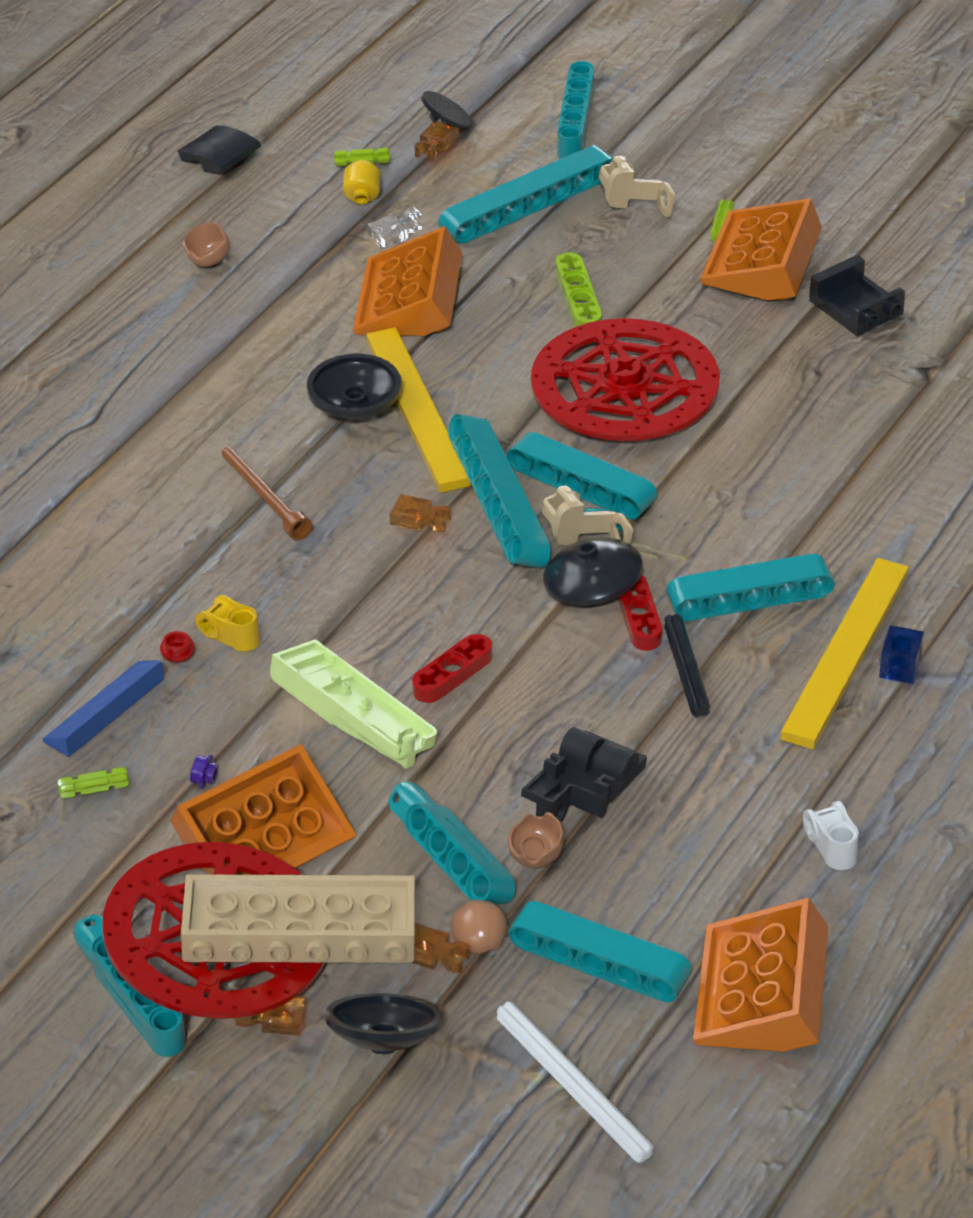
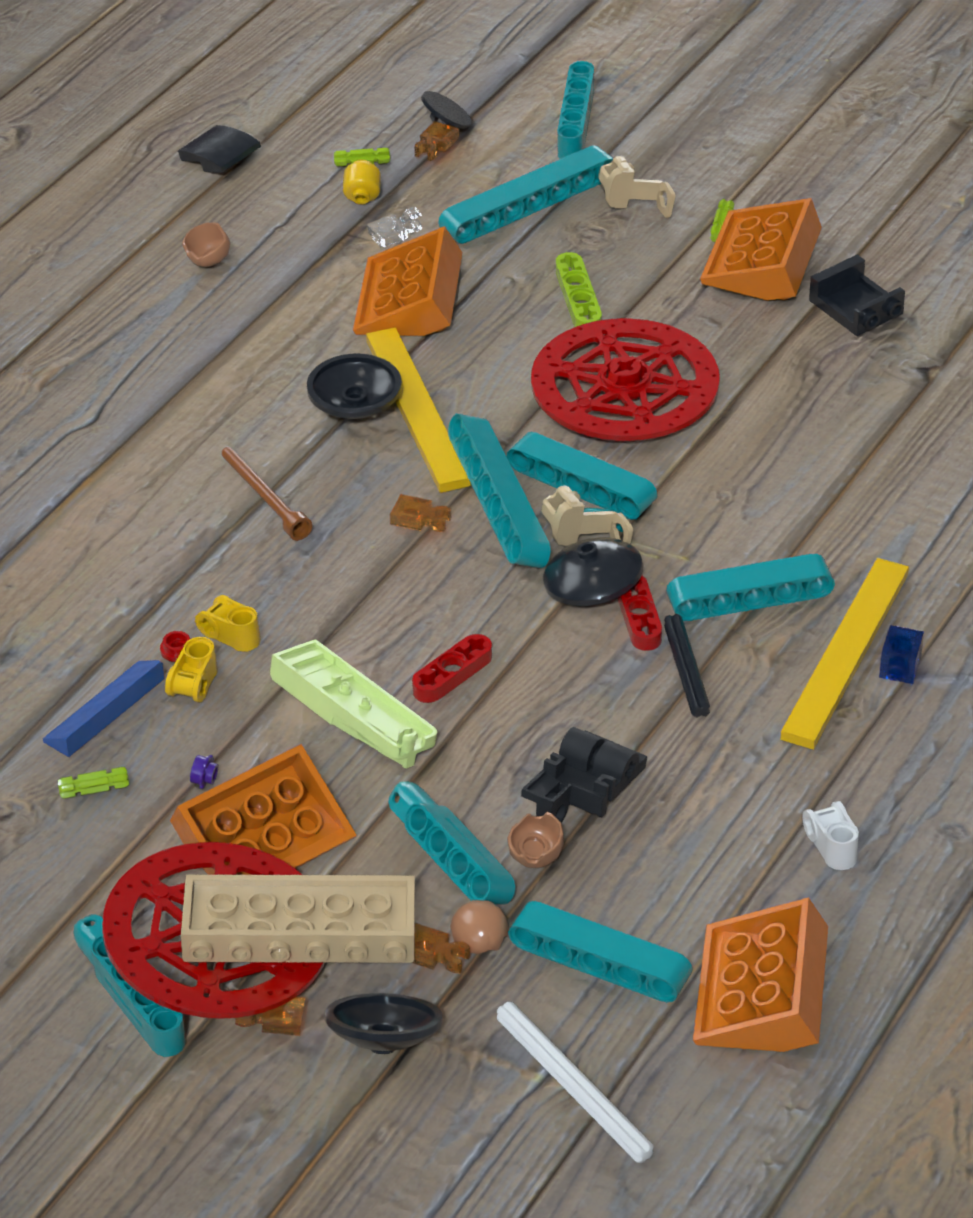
(193, 670): none -> yellow piece

